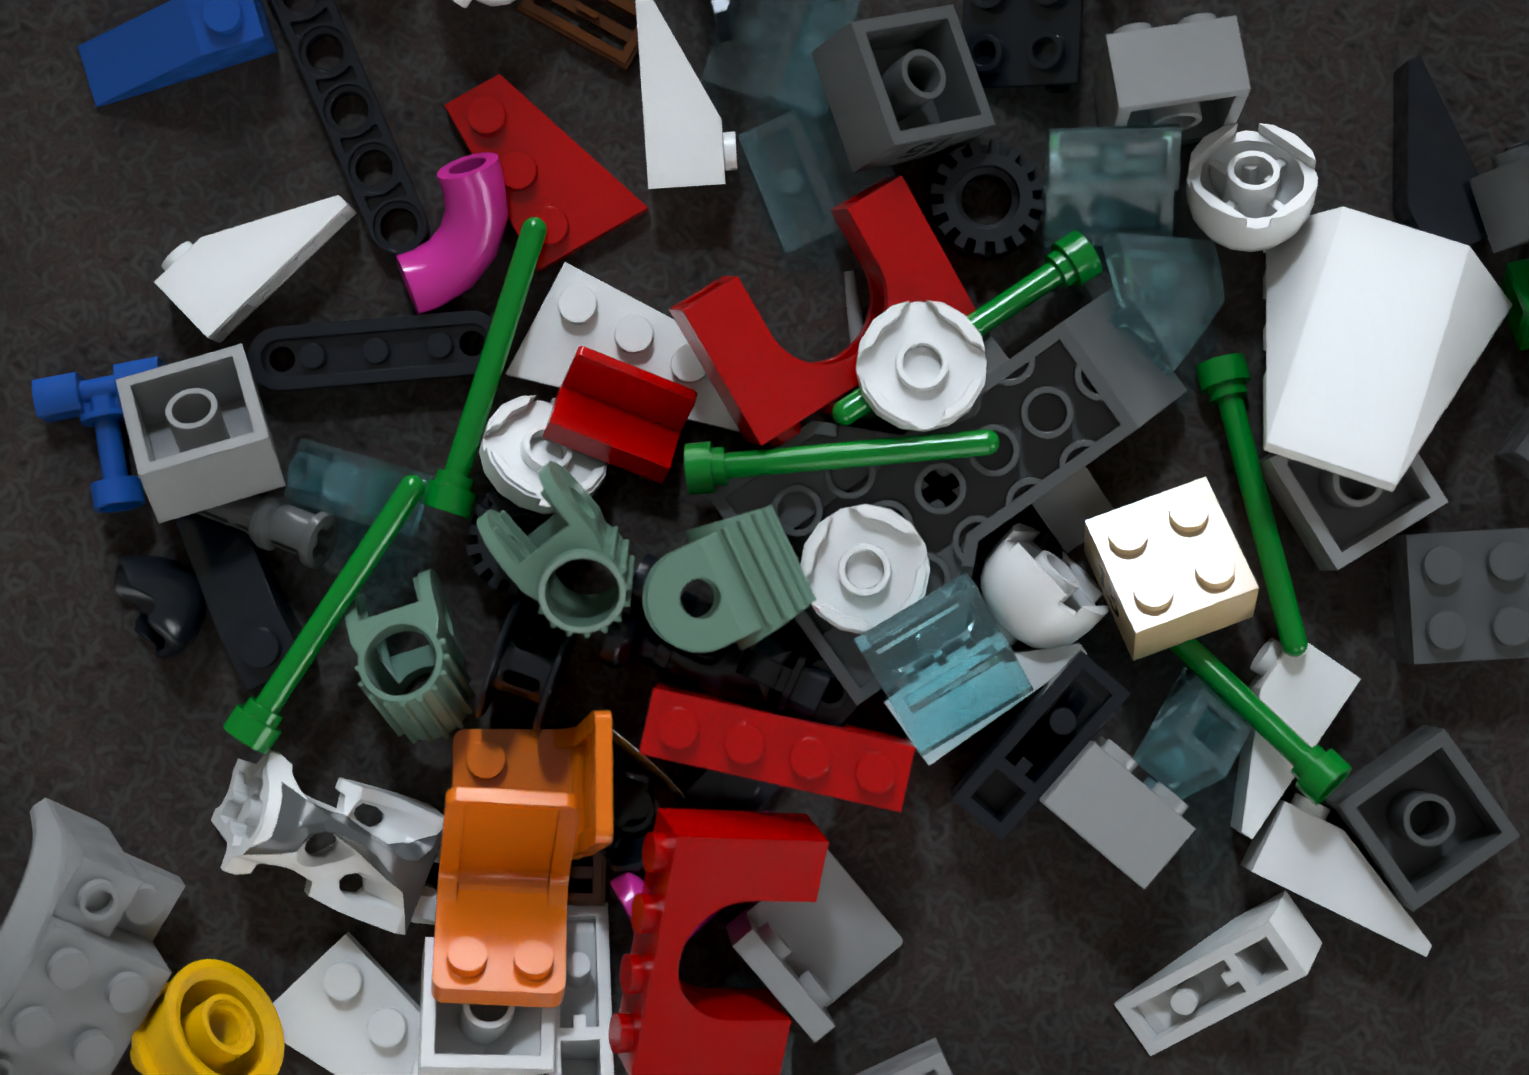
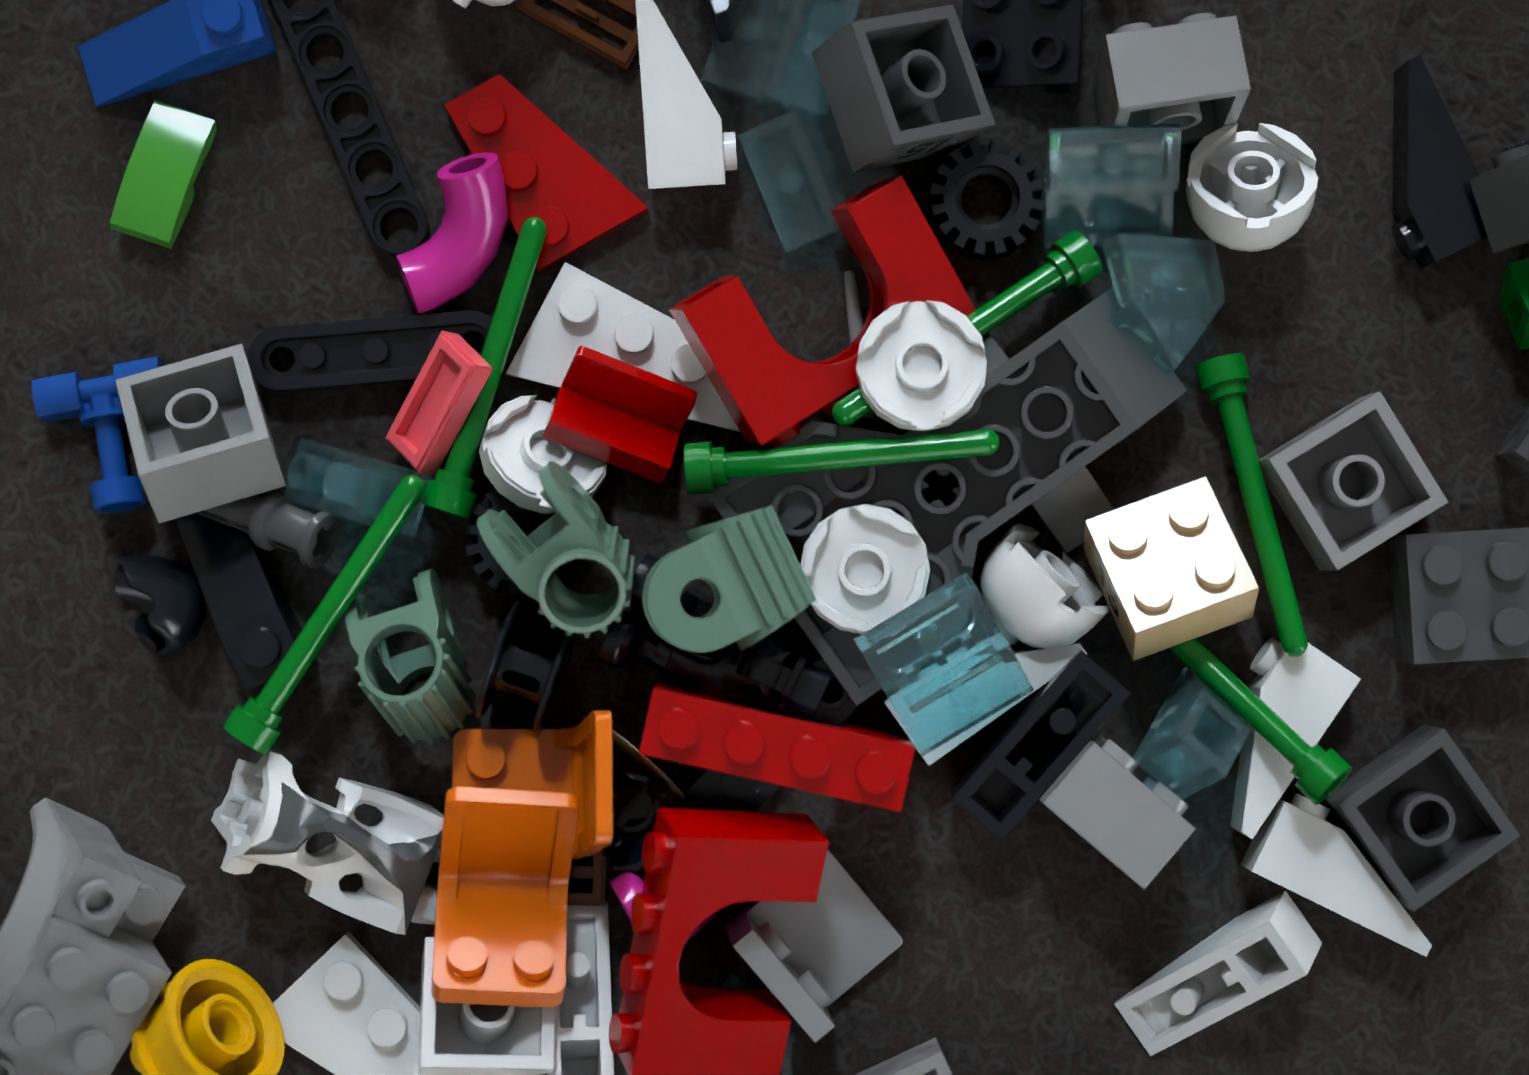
(162, 174): none -> bright green slope
(237, 269): white slope -> none
(438, 403): none -> coral tile
(1368, 341): white wedge -> none

